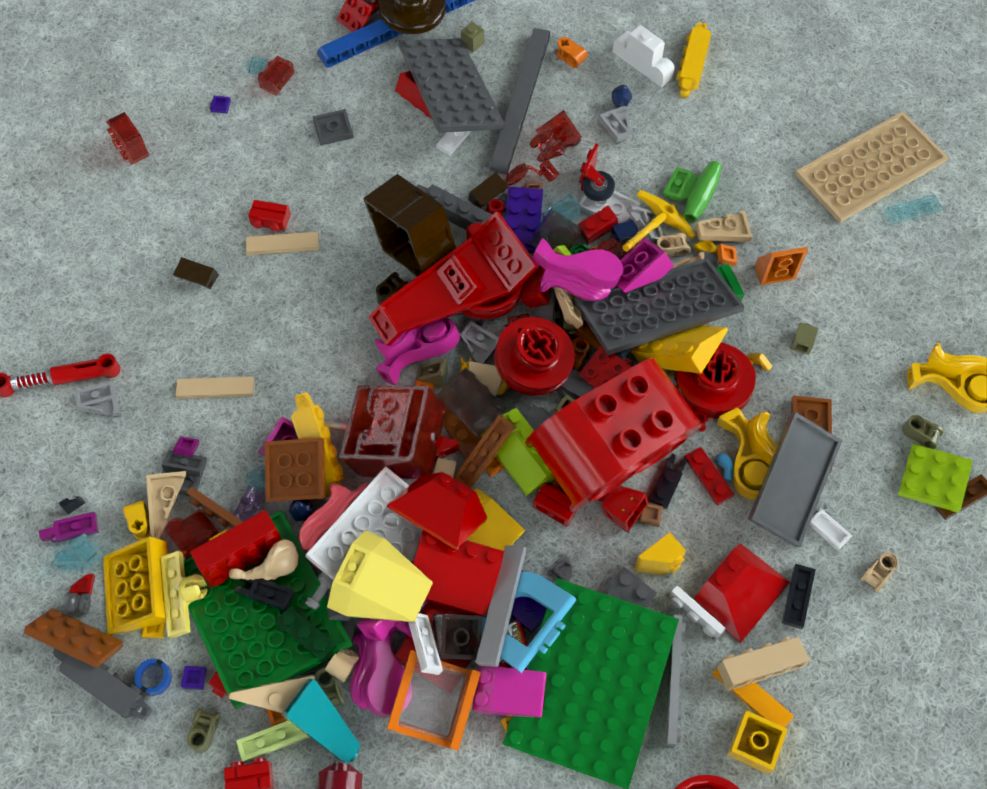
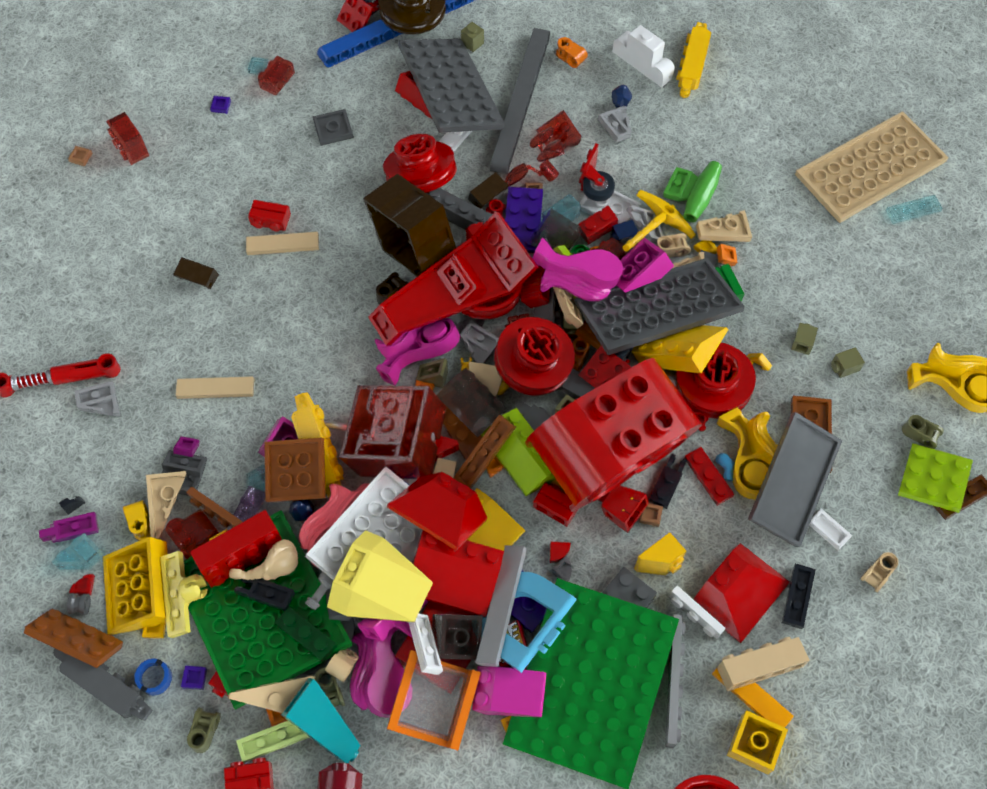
(80, 156): none -> medium nougat tile
(421, 162): none -> red wheel
(558, 550): none -> red tile
(780, 265): orange slope -> none
(847, 362): none -> olive brick

